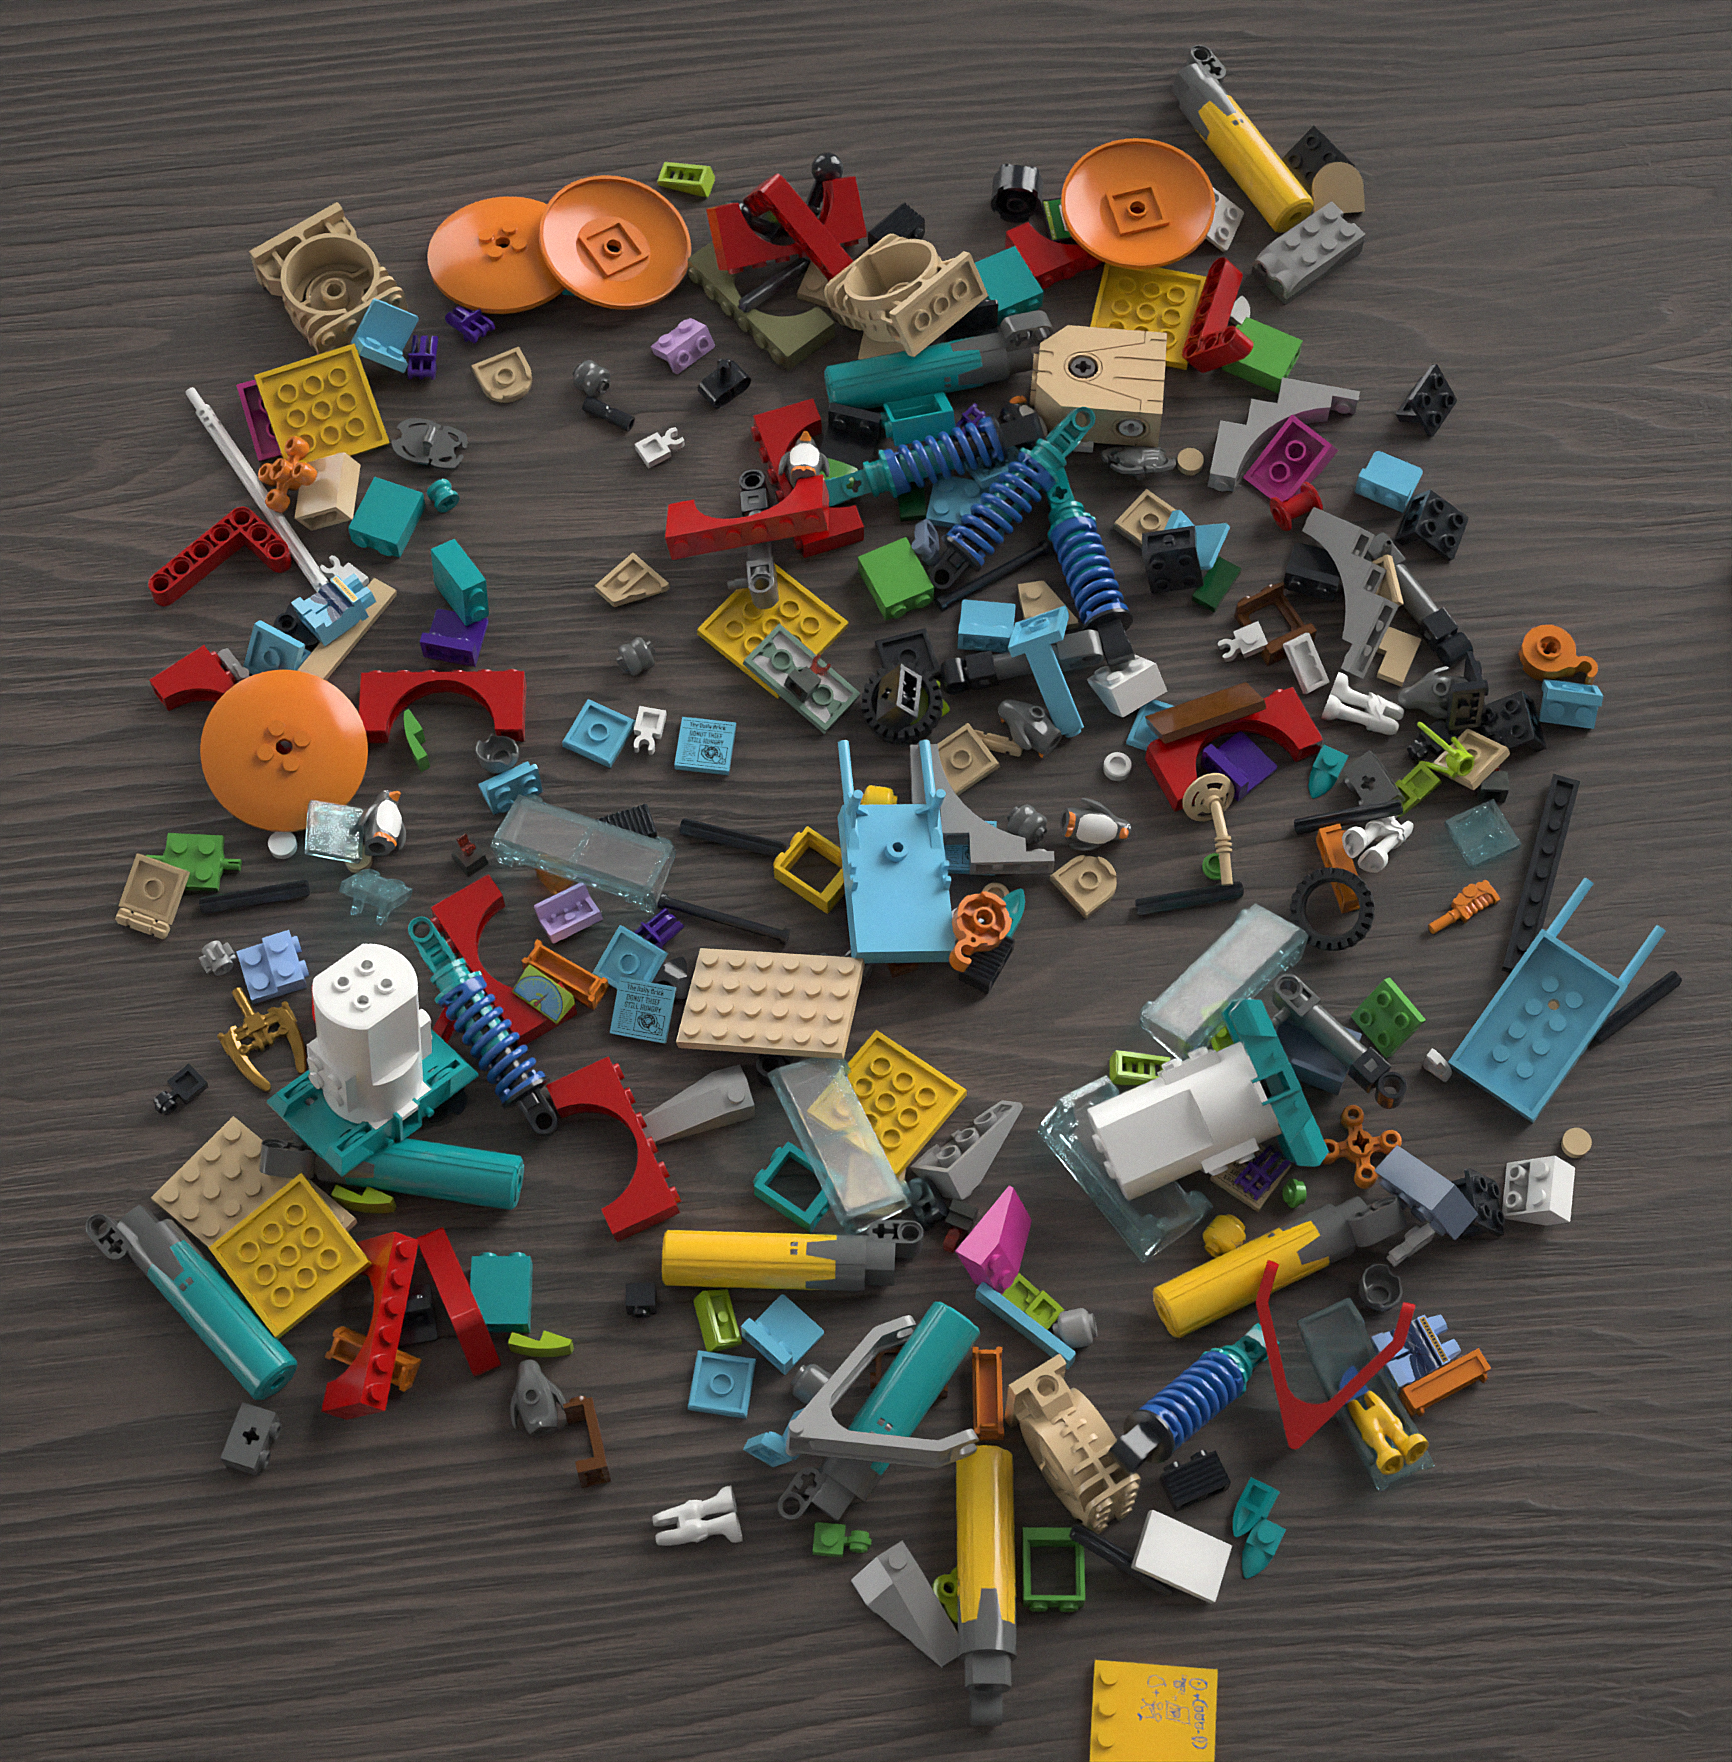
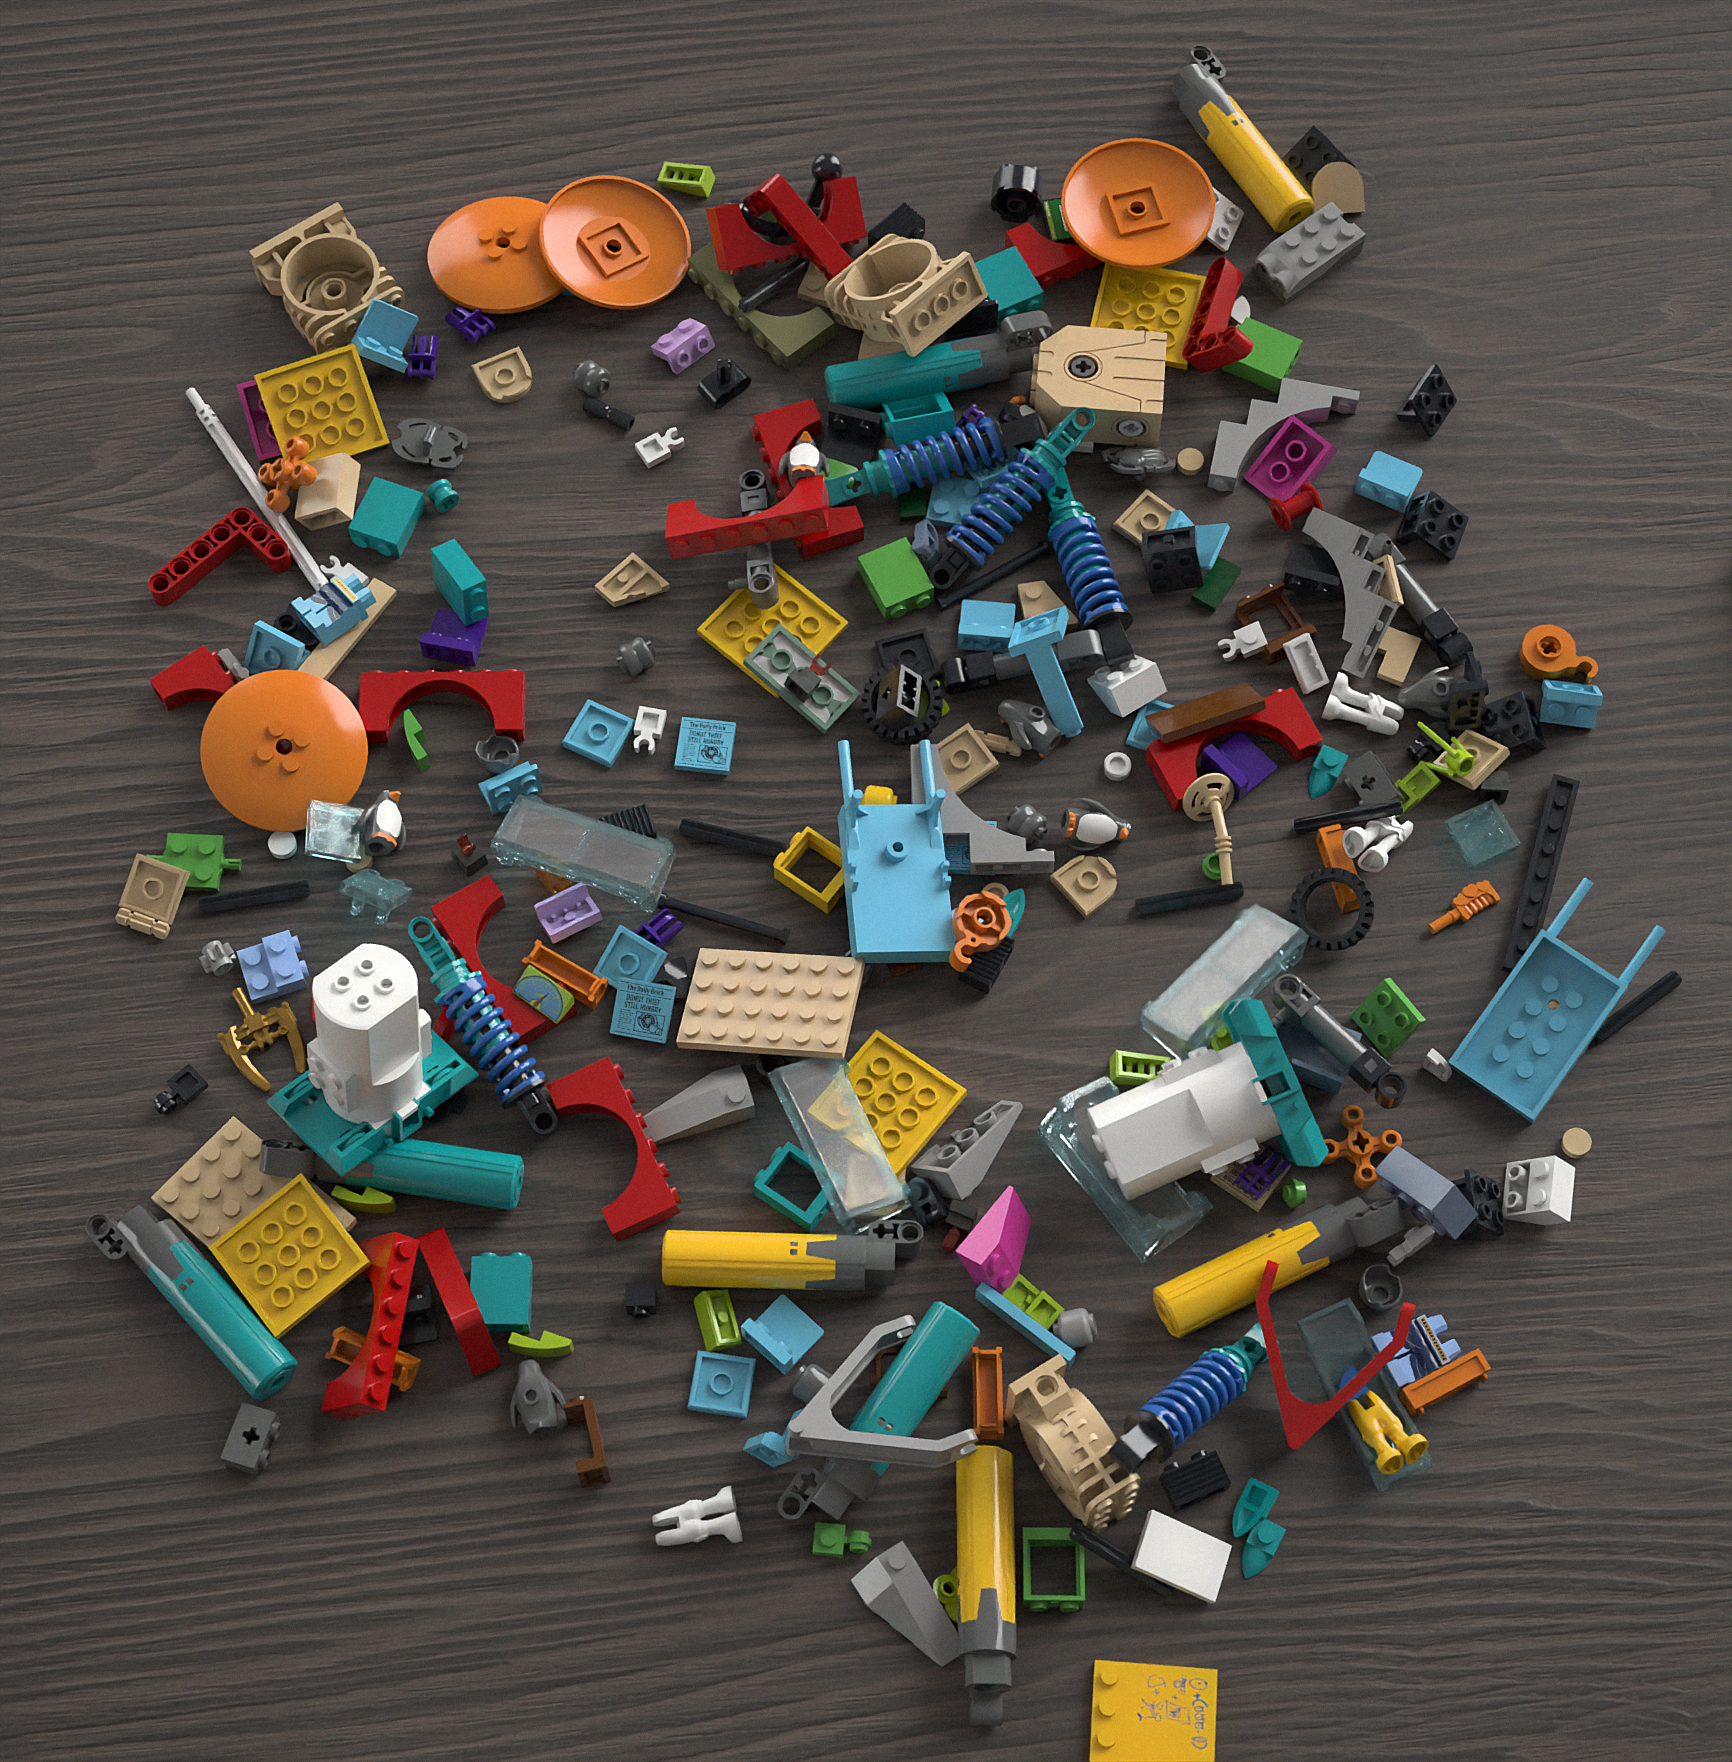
(1223, 1235): yellow head -> none

